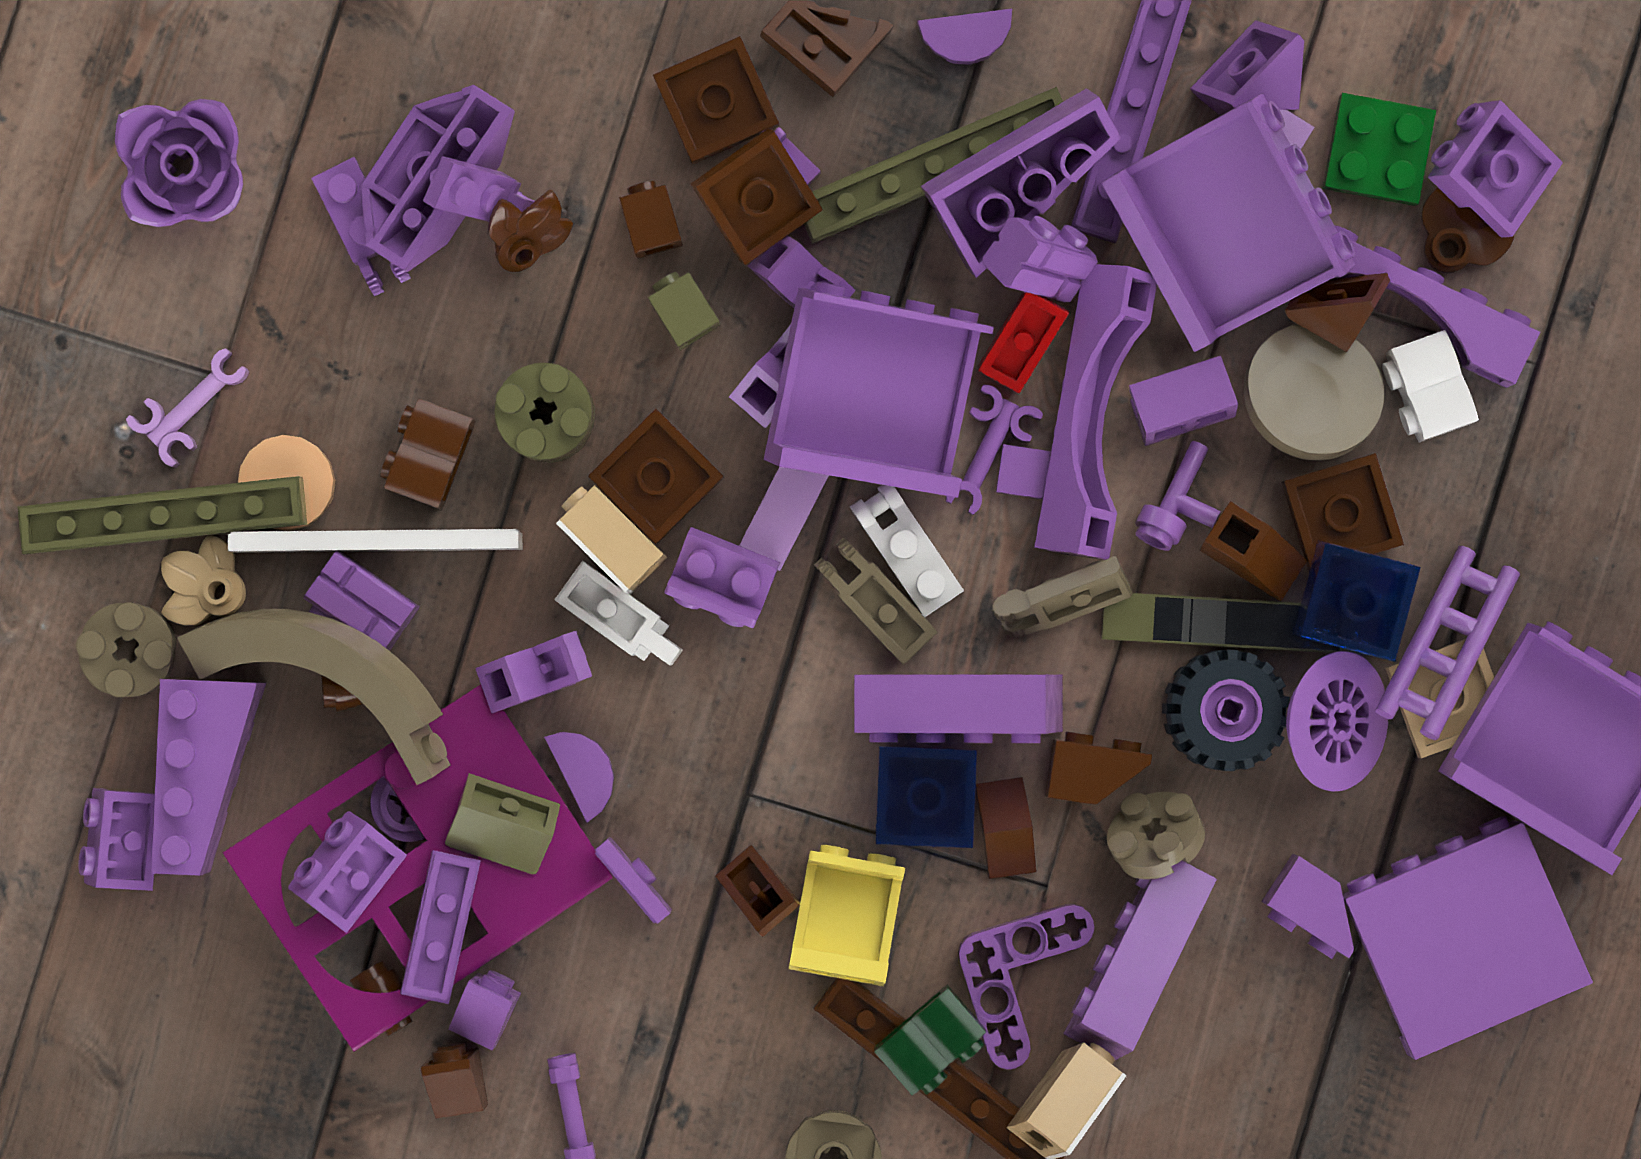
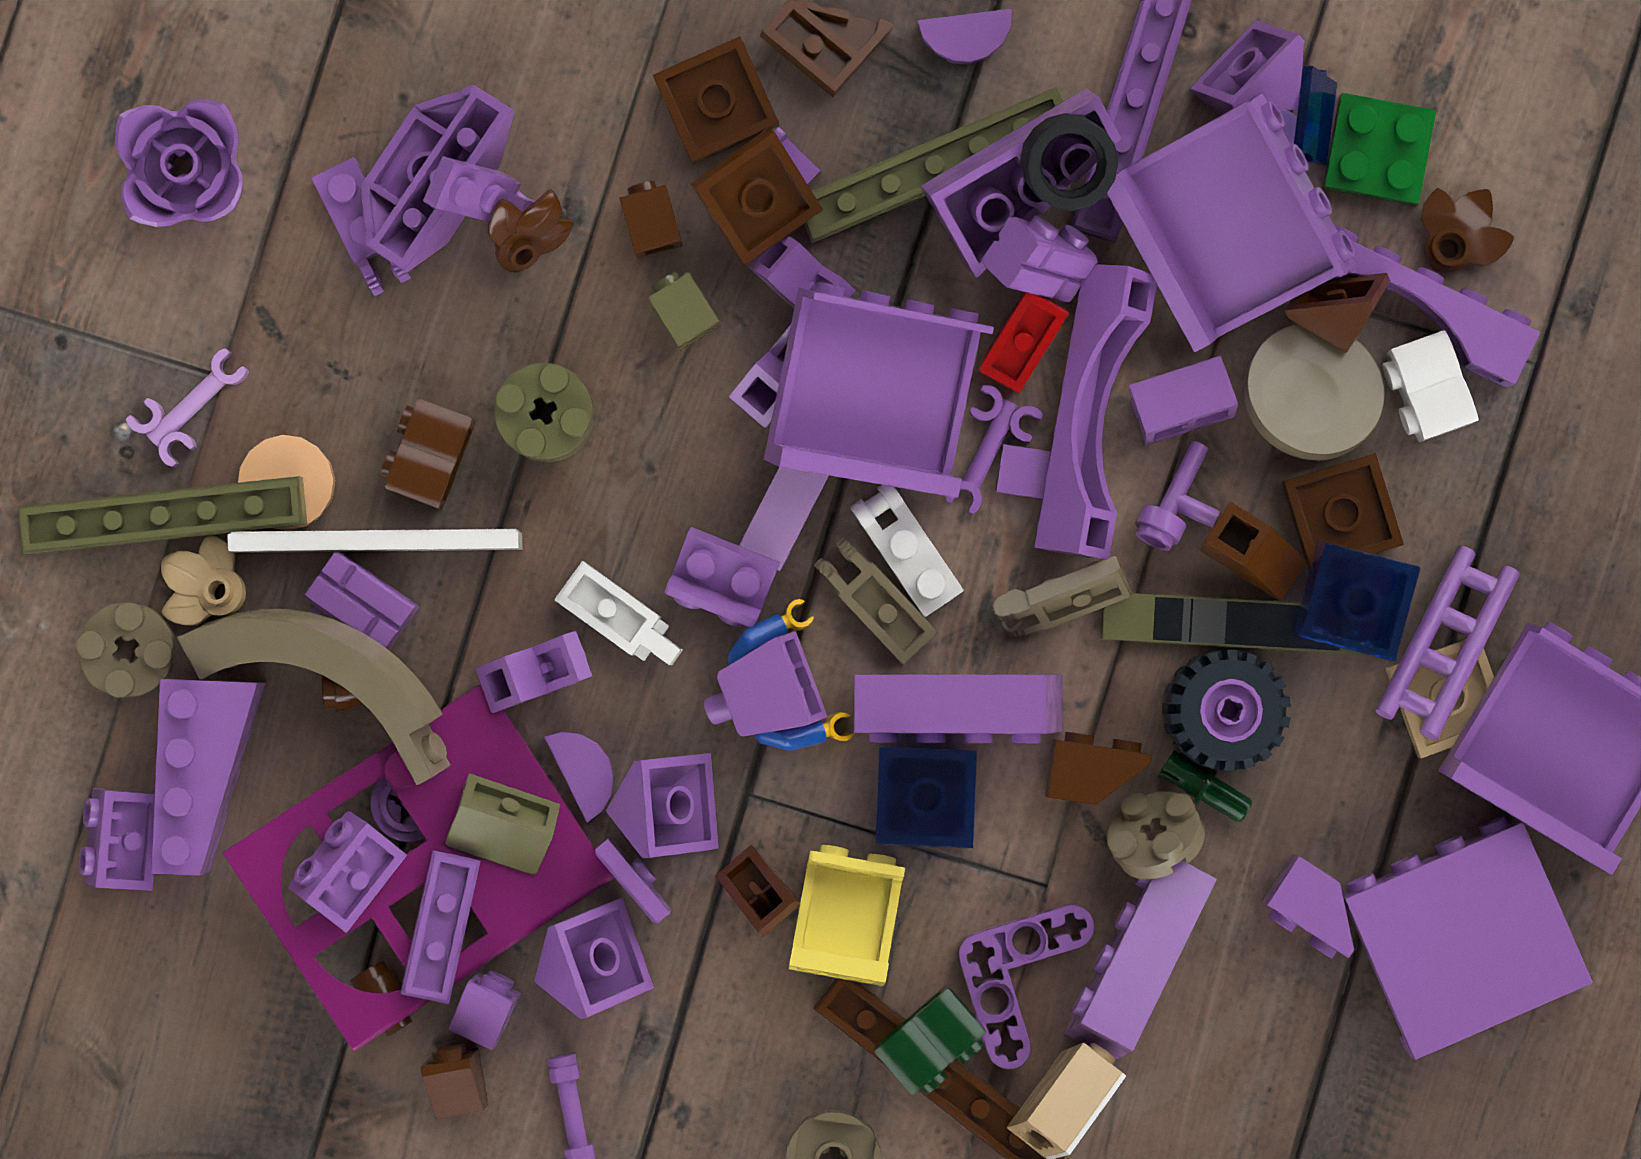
(593, 961): none -> medium lavender slope
(610, 538): tan piece -> none
(656, 476): reddish brown plate -> none
(667, 806): none -> medium lavender slope
(772, 688): none -> medium lavender torso
(1006, 827): reddish brown slope -> none
(1102, 178): none -> black tyre
(1205, 787): none -> dark green axle
(1315, 114): none -> clear blue piece
(1345, 728): medium lavender piece -> none
(1494, 166): medium lavender plate -> none

